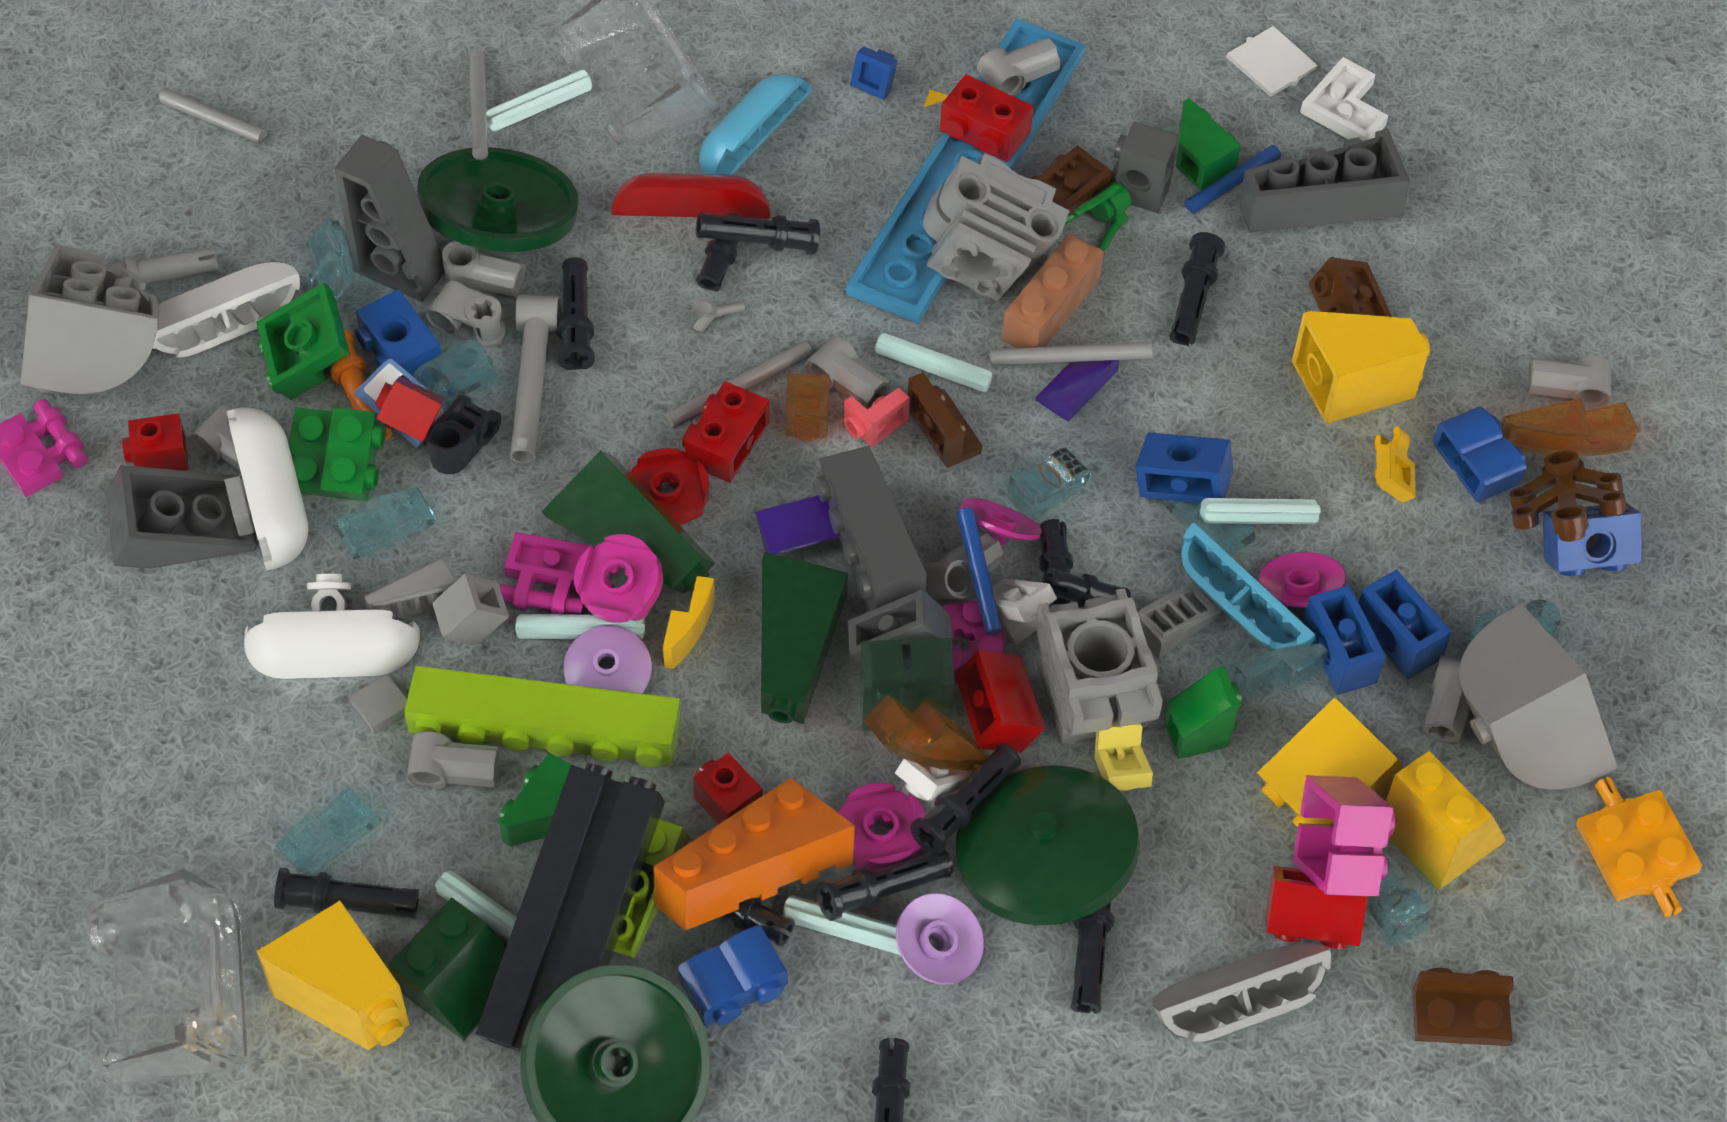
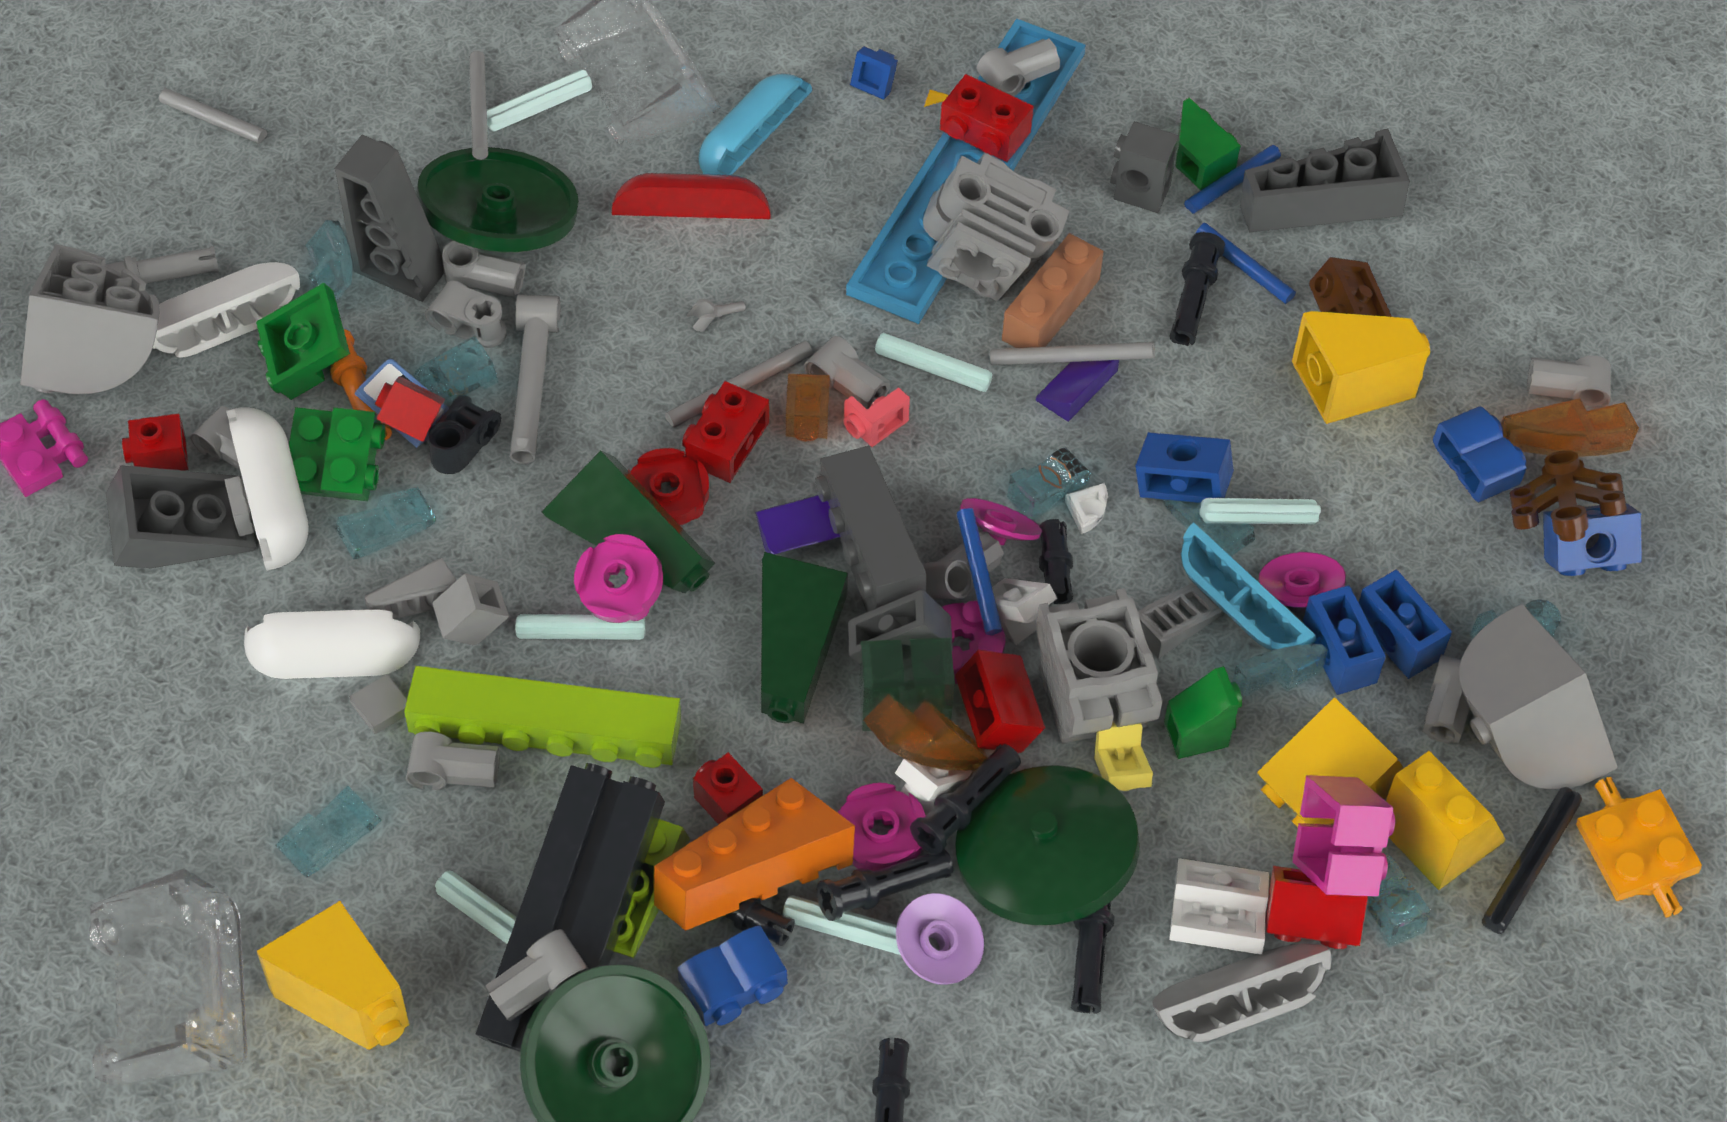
(322, 892): black pin -> none
(328, 586): white plate -> none
(396, 332): blue brick -> none
(450, 967): dark green slope -> none
(532, 811): green slope -> none
(532, 978): none -> light grey piece
(544, 562): dark pink plate -> none
(575, 327): black pin -> none
(631, 667): lavender dish -> none
(687, 627): yellow slope -> none
(718, 258): black pin -> none
(776, 233): black pin -> none
(941, 421): reddish brown bracket -> none
(1075, 178): reddish brown bracket -> none
(1079, 587): black pin -> none
(1087, 506): none -> white tile
(1106, 206): green plant -> none
(1219, 906): none -> white slope
(1252, 268): none -> blue bar
(1272, 61): white piece -> none
(1338, 103): white plate -> none
(1393, 468): yellow plate -> none
(1462, 1007): reddish brown bracket -> none
(1531, 860): none -> black axle

